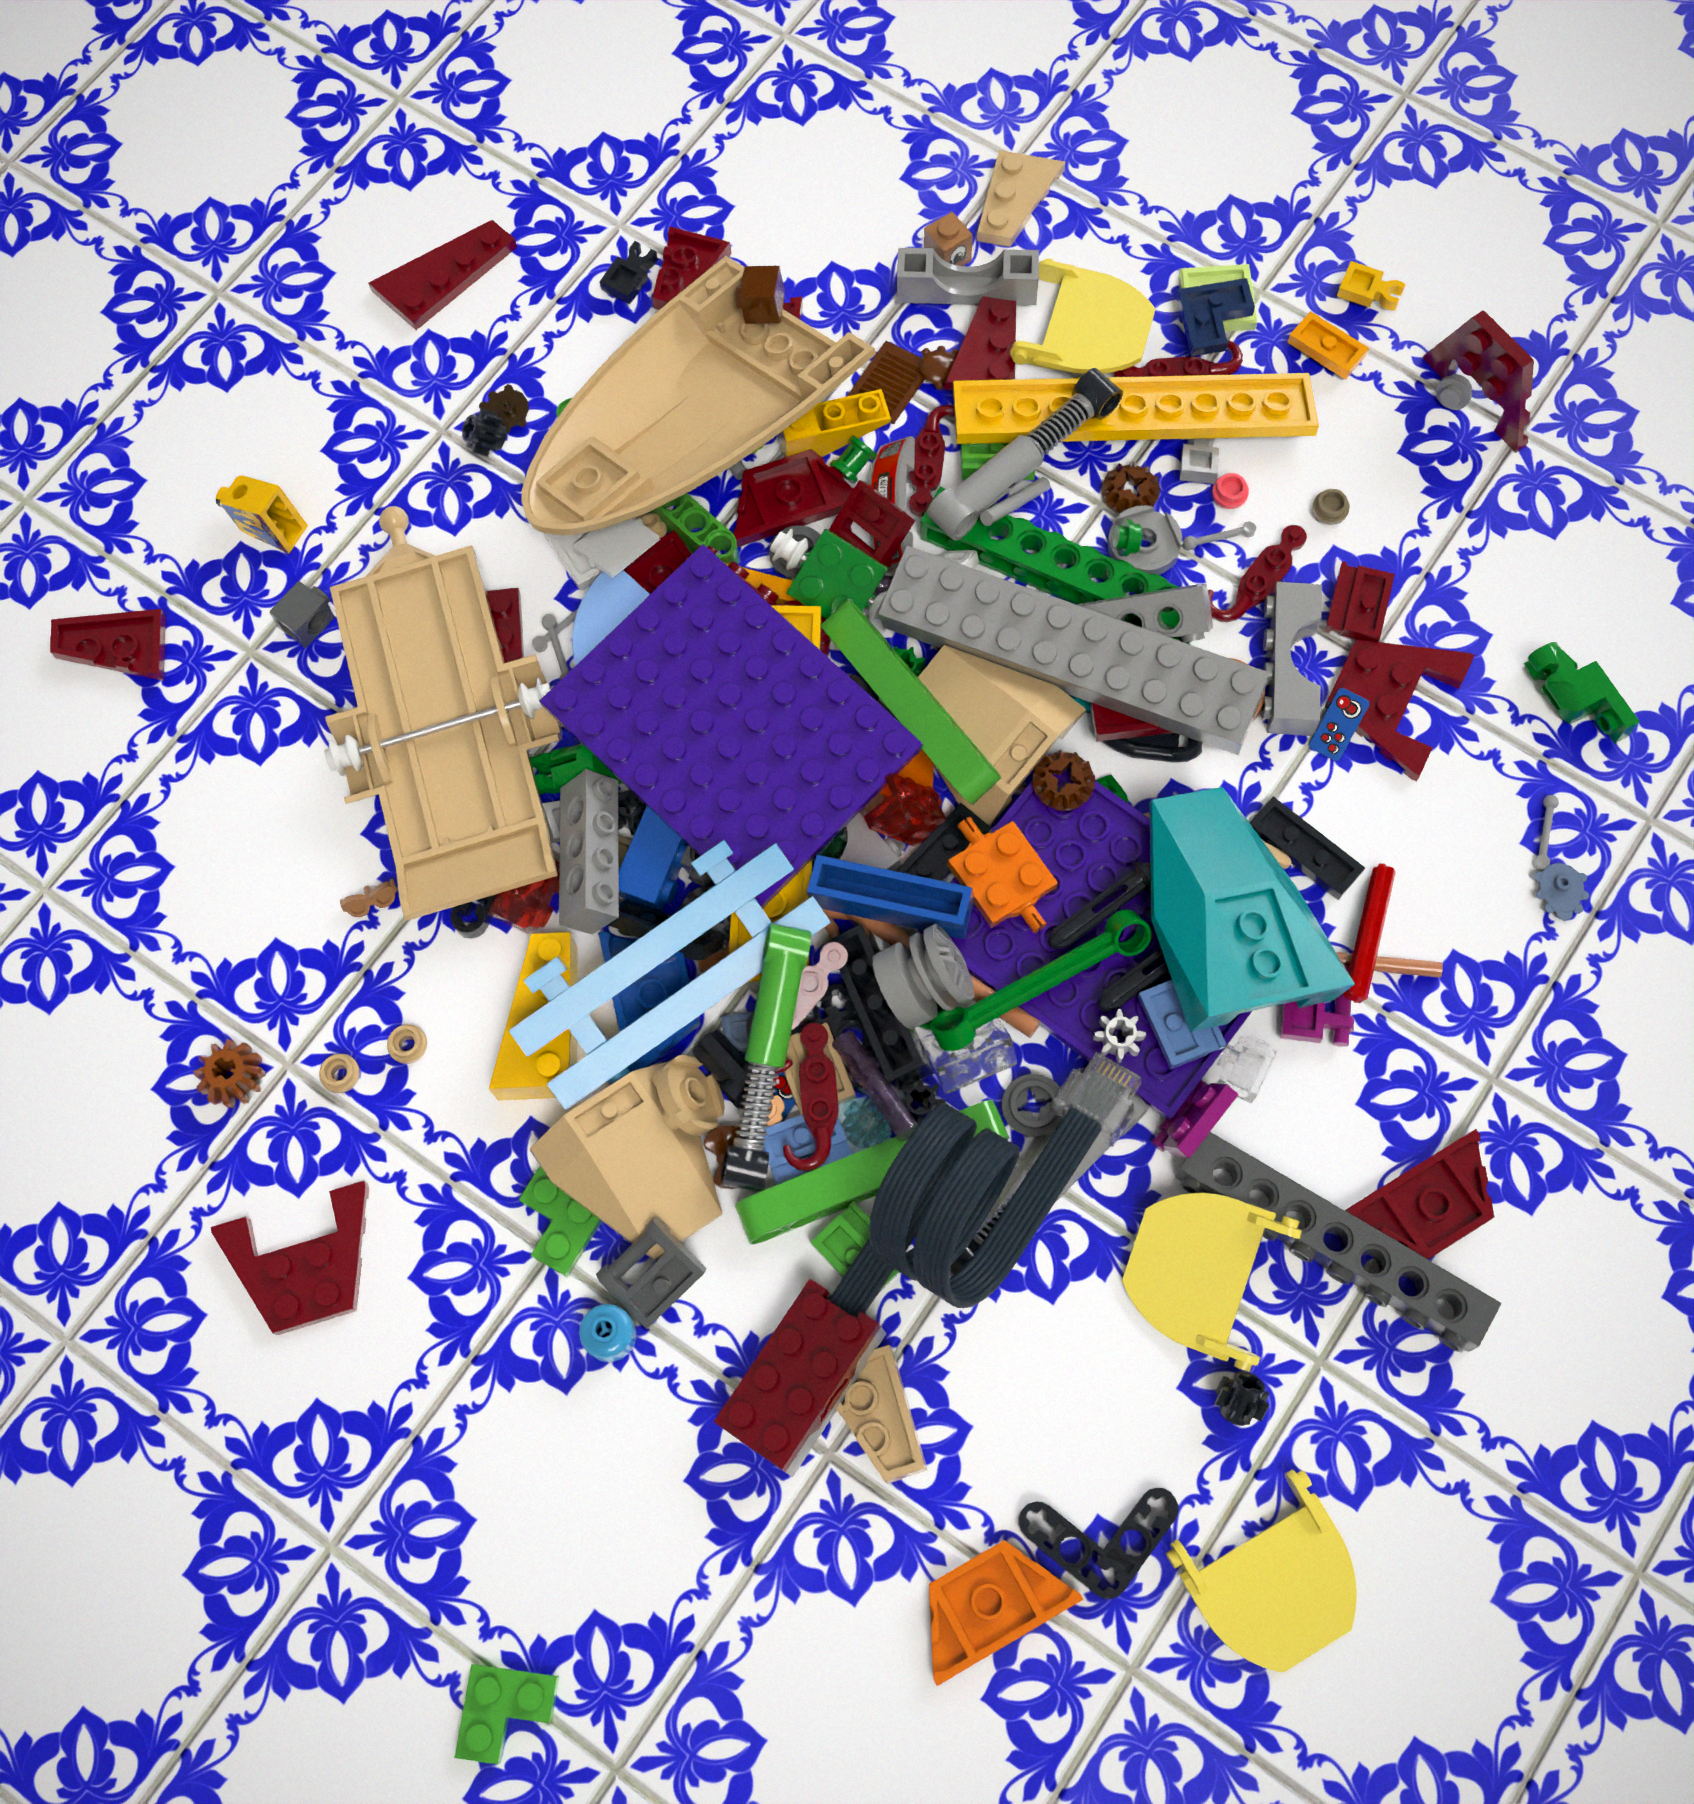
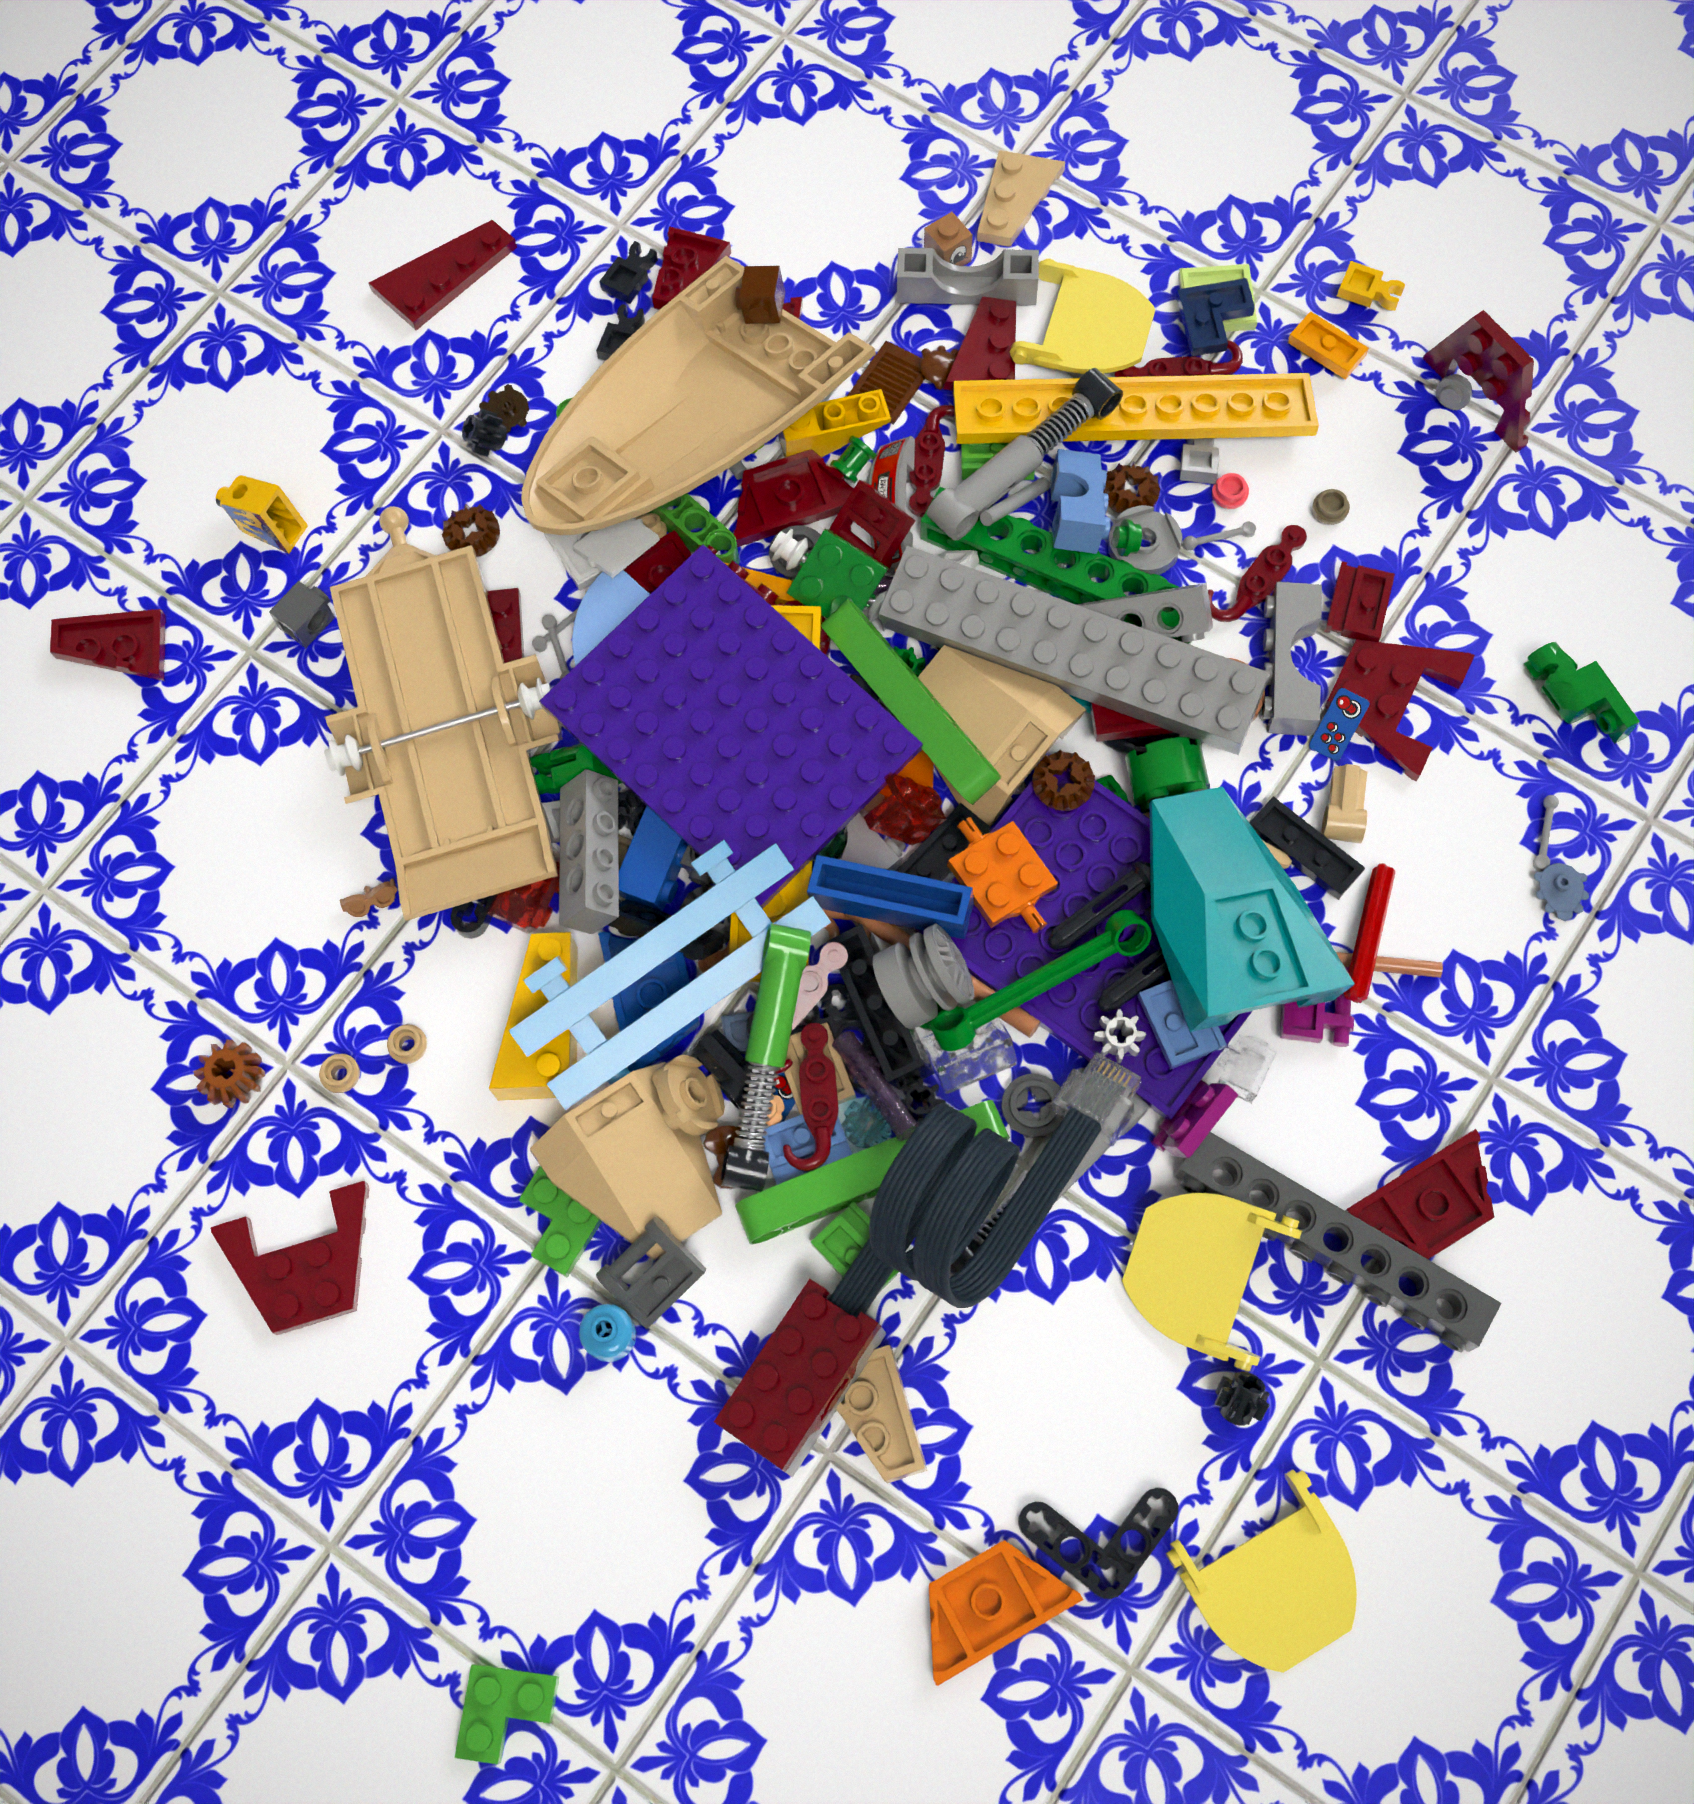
(482, 540): none -> reddish brown gear
(617, 334): none -> black plate
(1081, 510): none -> medium blue arch
(1166, 770): none -> green brick
(1345, 814): none -> tan piece

